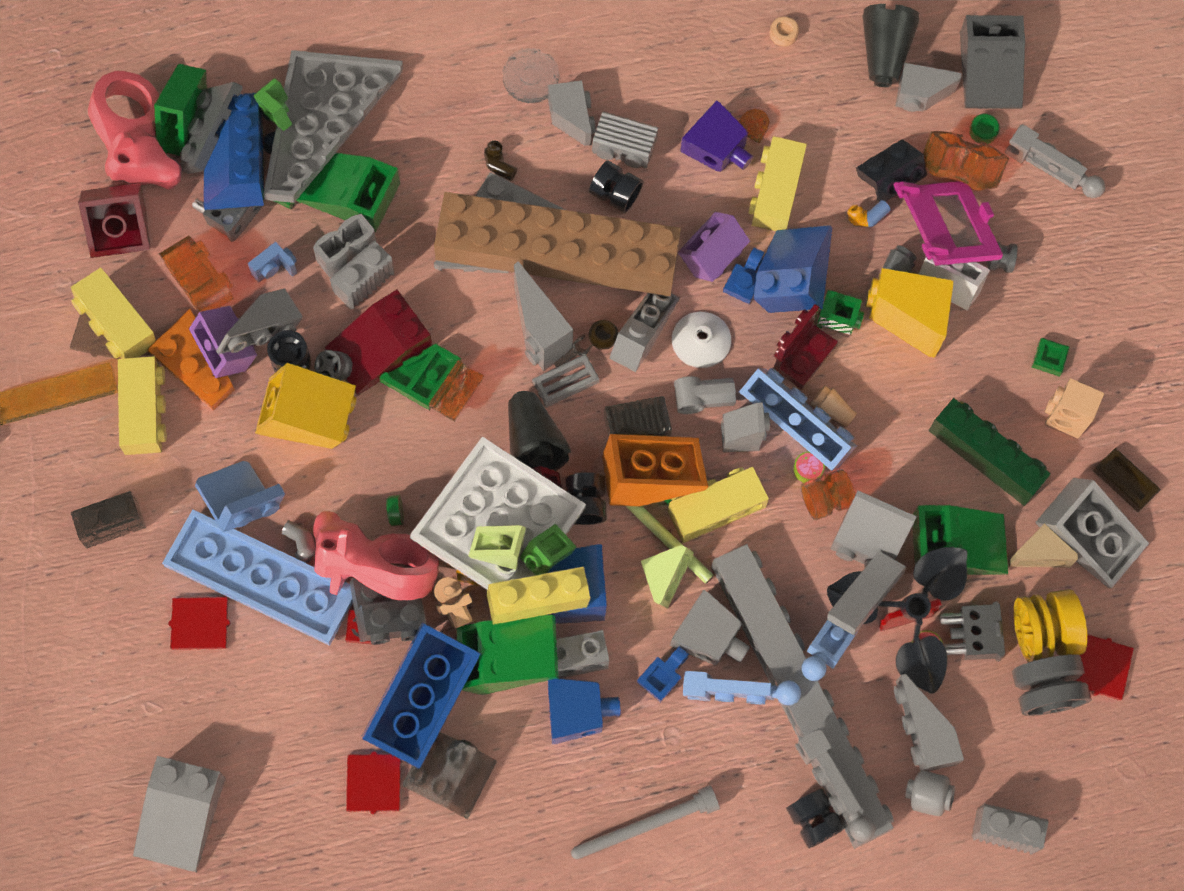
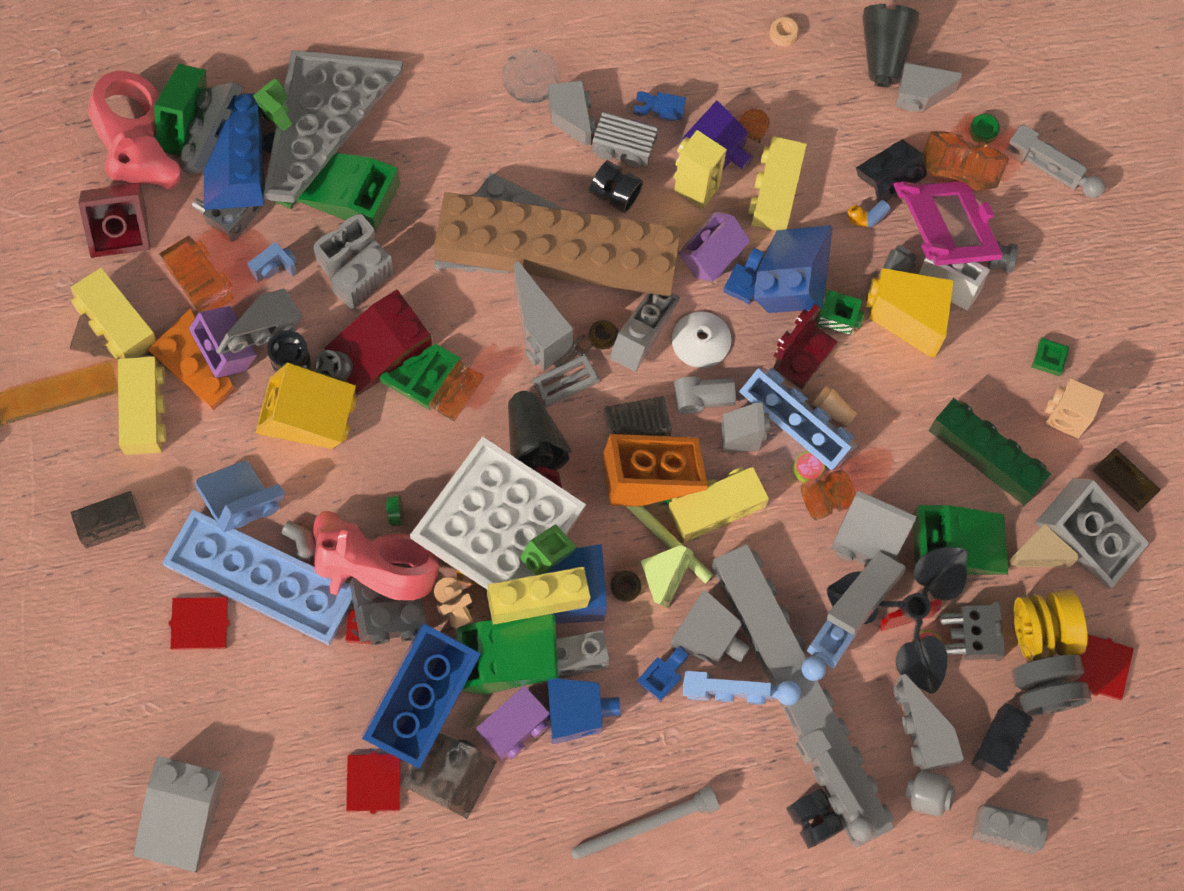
(495, 161): dark brown arm -> none
(498, 545): yellowish green slope -> none
(514, 724): none -> medium lavender brick
(589, 489): black wheel -> none
(628, 577): none -> dark brown plate
(663, 105): none -> blue plate
(699, 169): none -> light yellow brick
(993, 61): dark grey slope -> none
(1002, 740): none -> black brick

